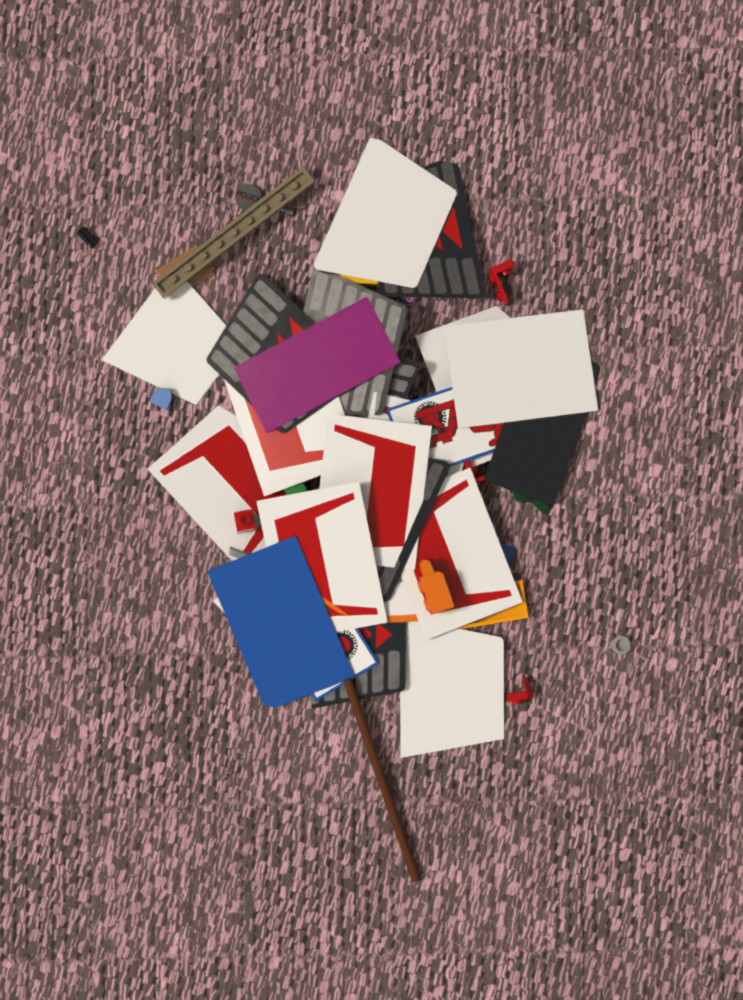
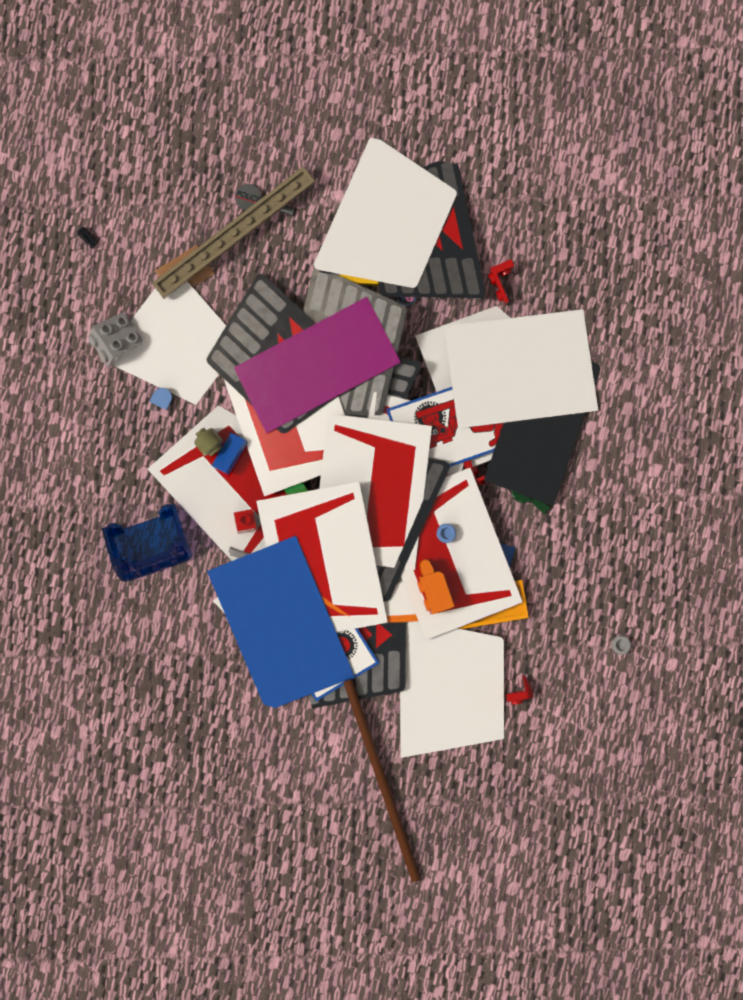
(114, 338): none -> light grey bracket
(147, 545): none -> clear blue windscreen
(208, 441): none -> olive head
(229, 453): none -> blue tile
(446, 533): none -> medium blue tile

